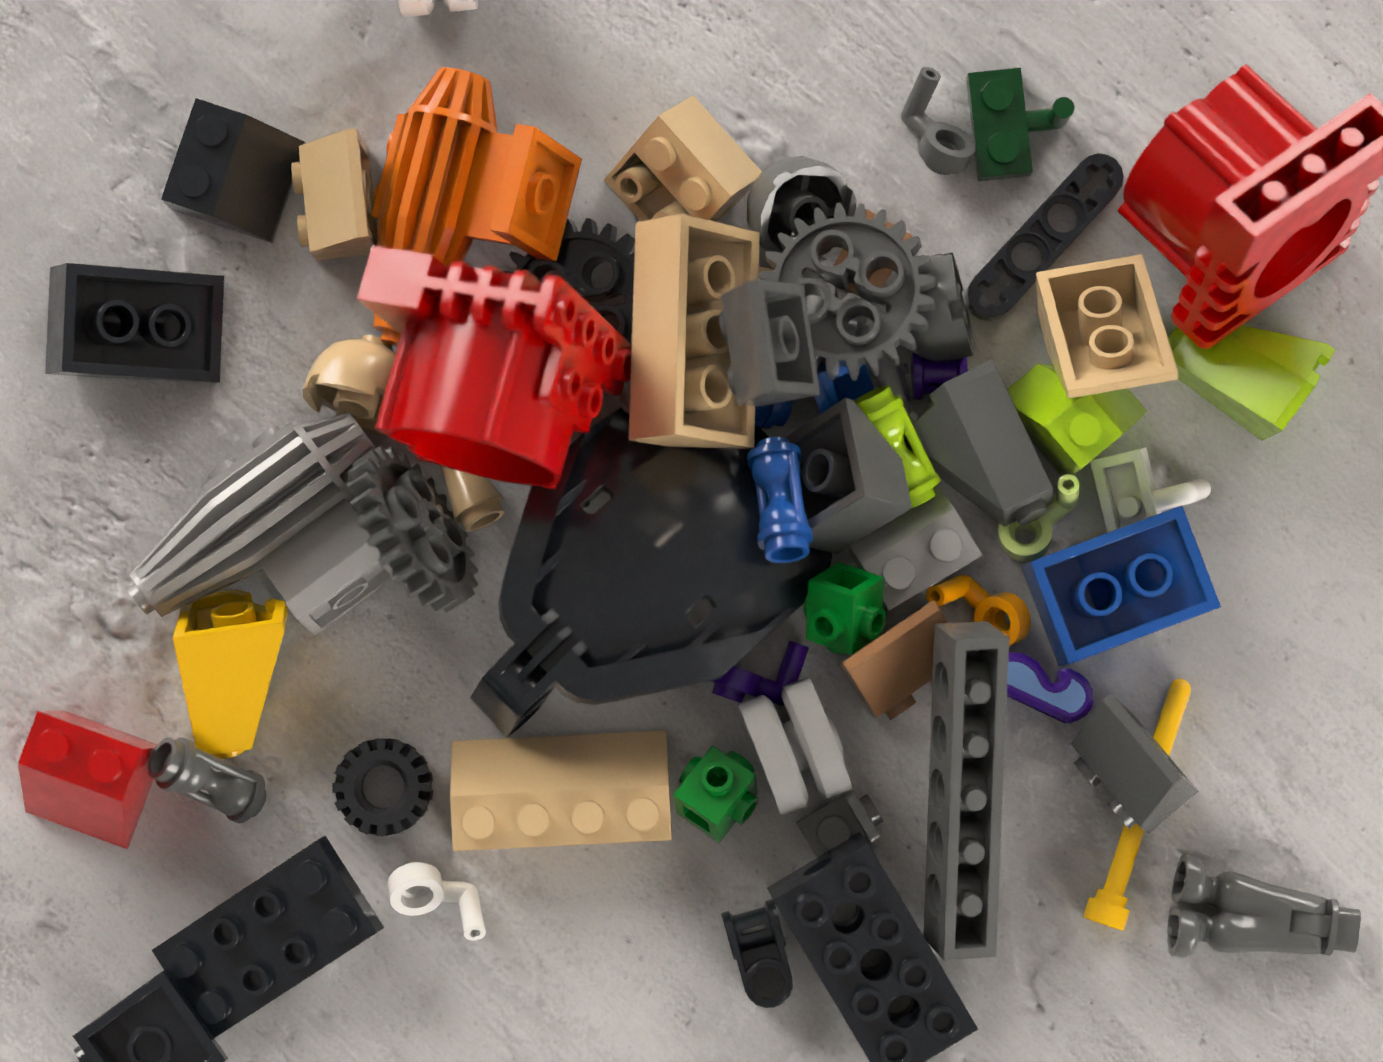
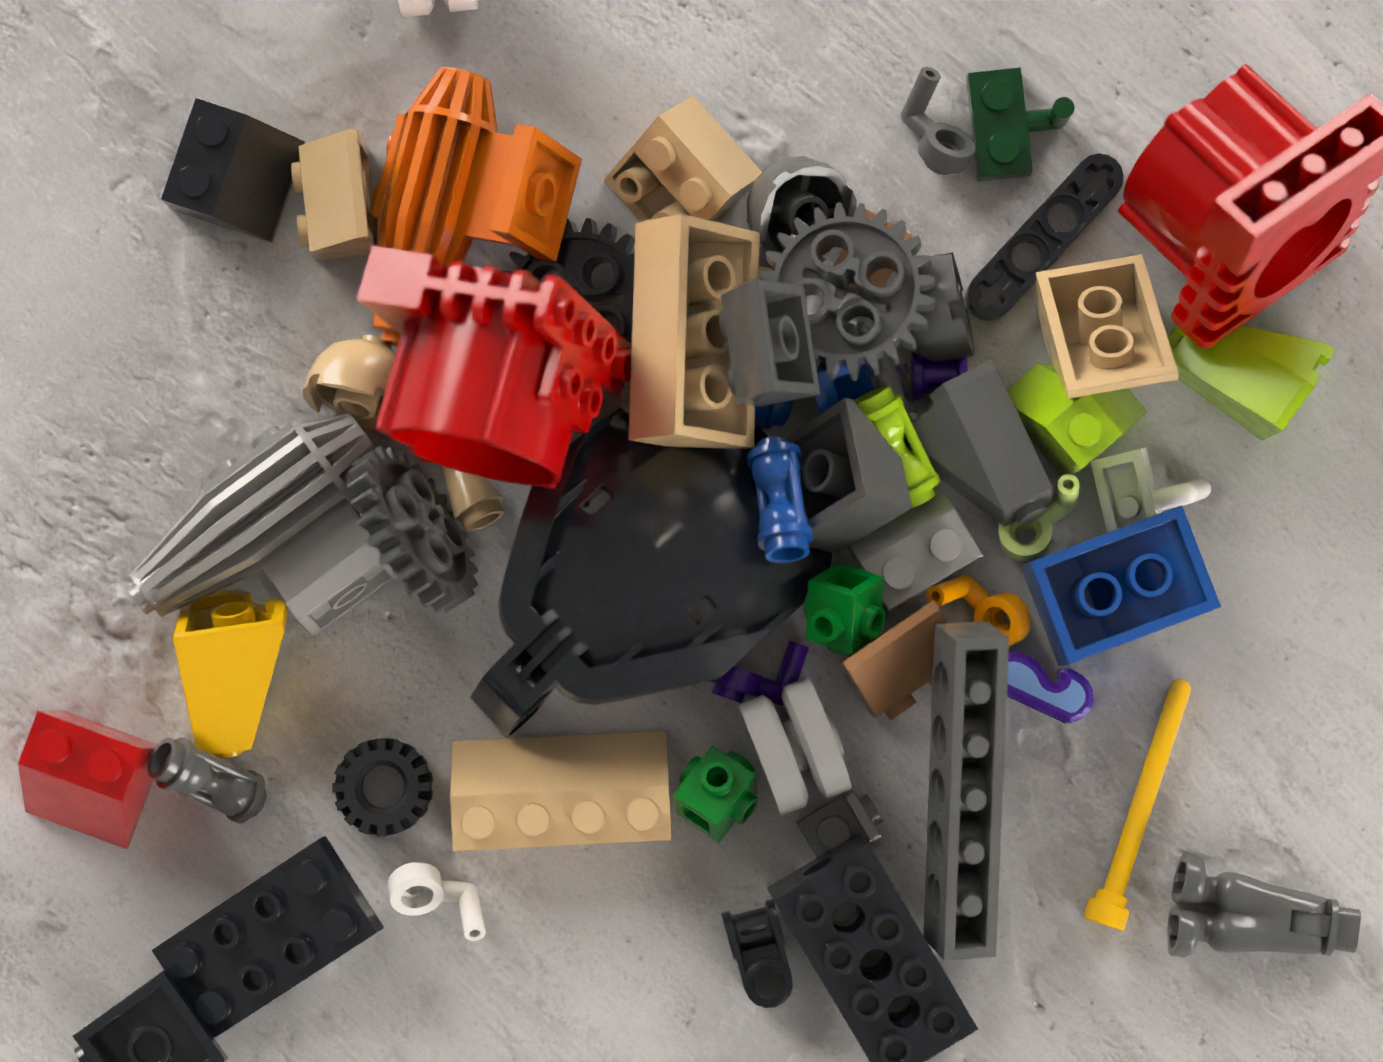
(134, 323): black slope -> none
(1131, 766): dark grey slope -> none

